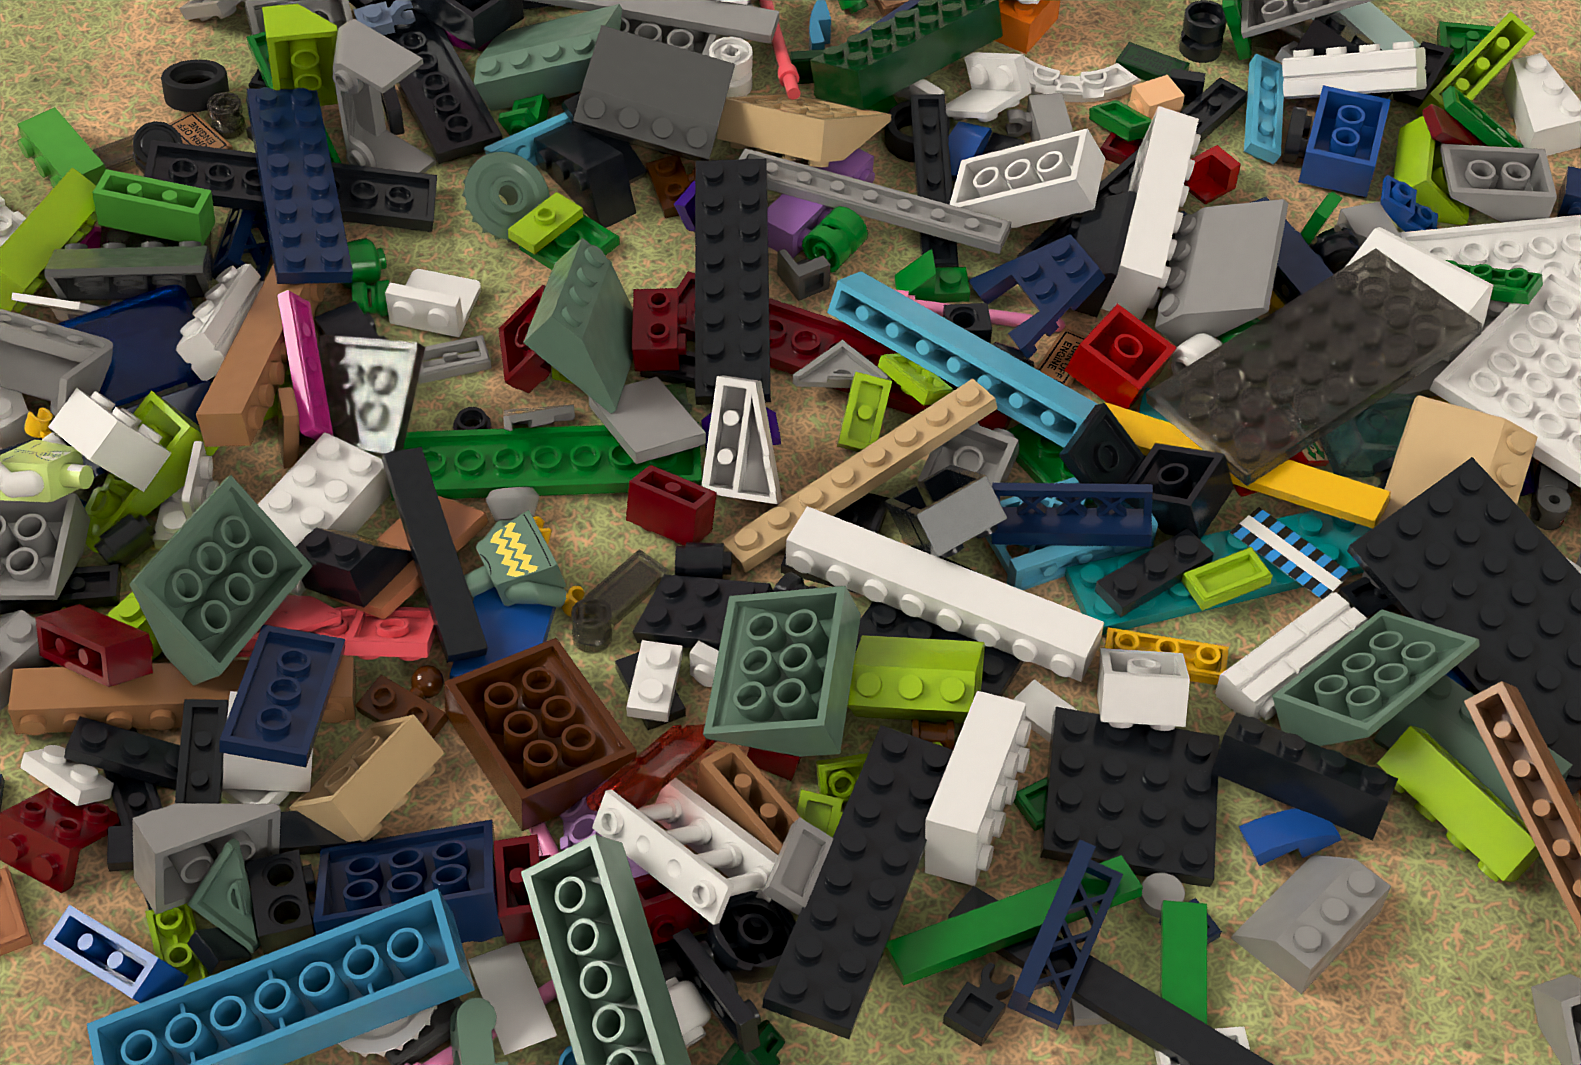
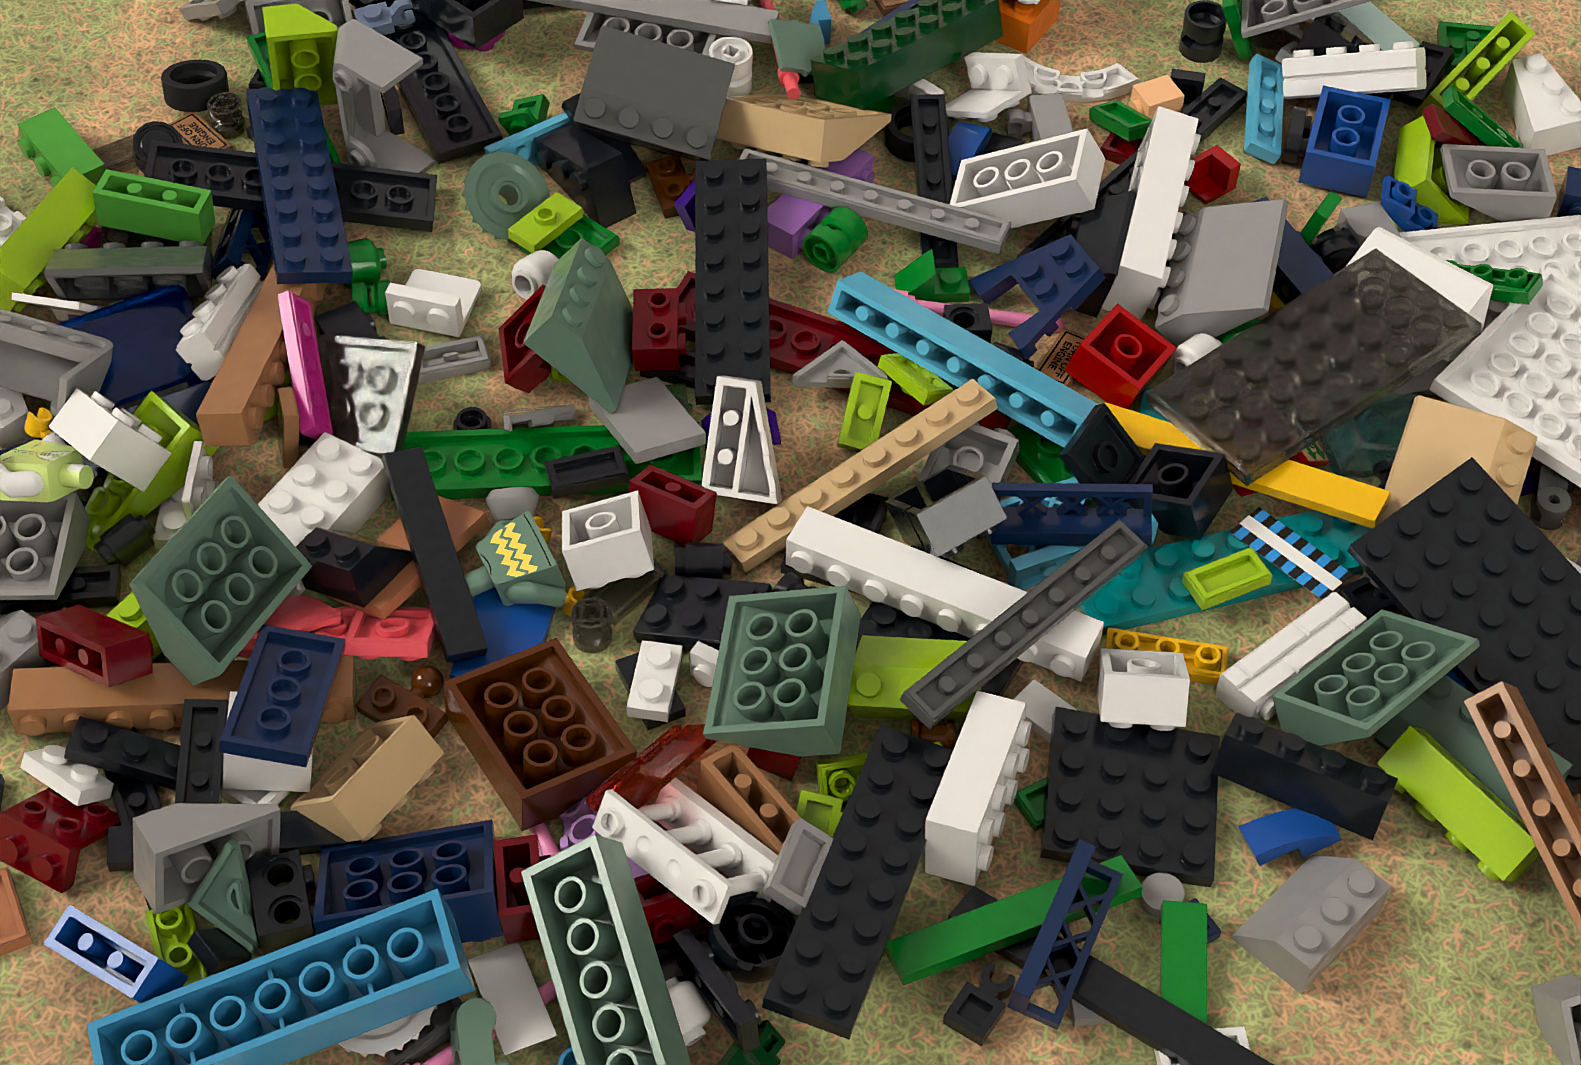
(532, 272): none -> white head
(541, 58): sand green slope -> none
(586, 472): none -> black tile
(607, 541): none -> white brick
(796, 44): none -> sand green piece
(803, 277): dark grey panel -> none
(1022, 624): none -> dark grey tile
(1148, 63): dark green tile -> none
(1153, 572): black plate -> none

